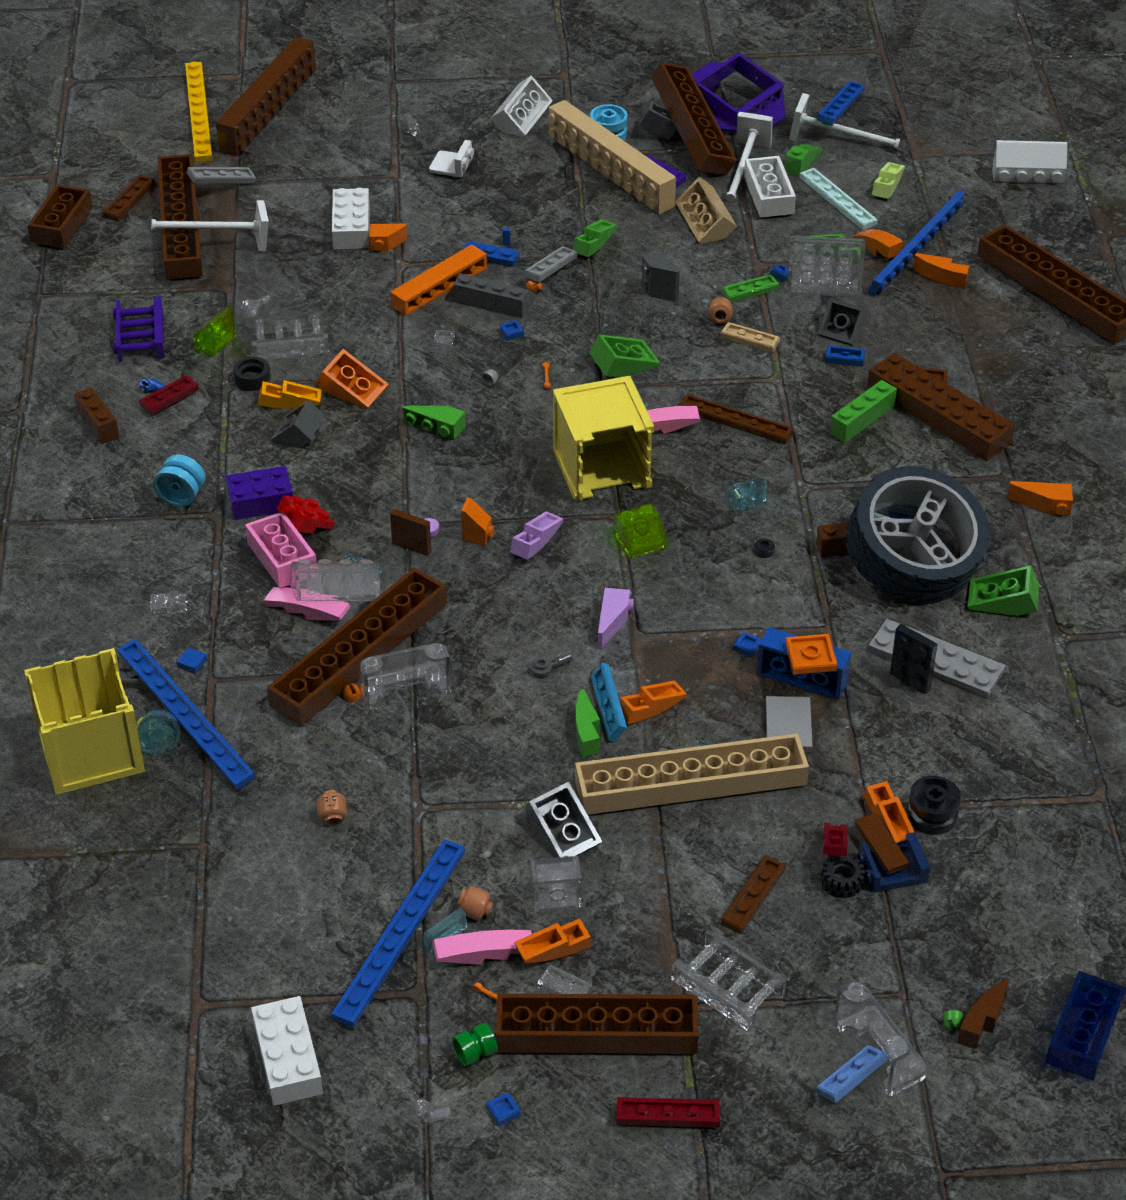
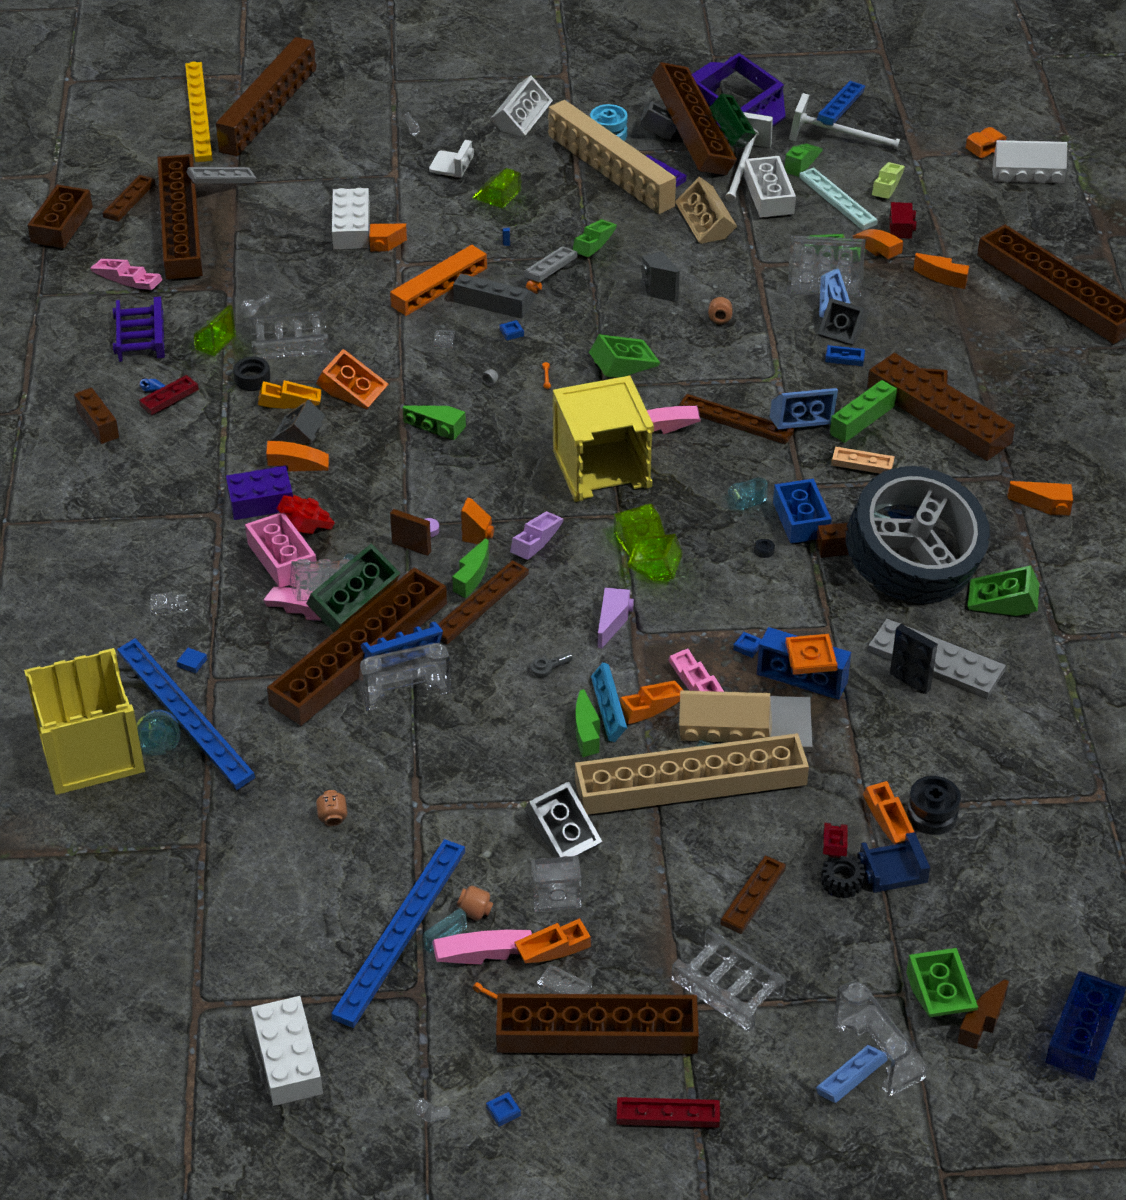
(123, 273): none -> bright pink slope
(179, 480): medium azure wheel -> none
(259, 225): white tile -> none
(296, 456): none -> orange slope
(347, 693): orange hinge -> none
(353, 587): none -> dark green brick
(402, 642): none -> blue hinge
(471, 569): none -> bright green slope
(477, 1042): green wheel -> none
(481, 600): none -> reddish brown tile
(496, 254): blue plate -> none
(500, 188): none -> clear neon green slope
(656, 557): none -> clear neon green slope
(693, 673): none -> bright pink slope
(724, 716): none -> tan slope
(732, 121): none -> dark green brick
(750, 288): bright green tile -> none
(750, 337): tan tile -> none
(779, 272): blue tile -> none
(800, 509): none -> blue brick
(803, 408): none -> medium blue slope
(832, 287): none -> light blue wing
(862, 460): none -> light nougat plate
(881, 843): reddish brown tile -> none
(902, 219): none -> dark red brick
(916, 243): blue plate -> none
(940, 982): none -> bright green slope
(953, 1019): bright green hinge -> none
(984, 142): none -> orange brick

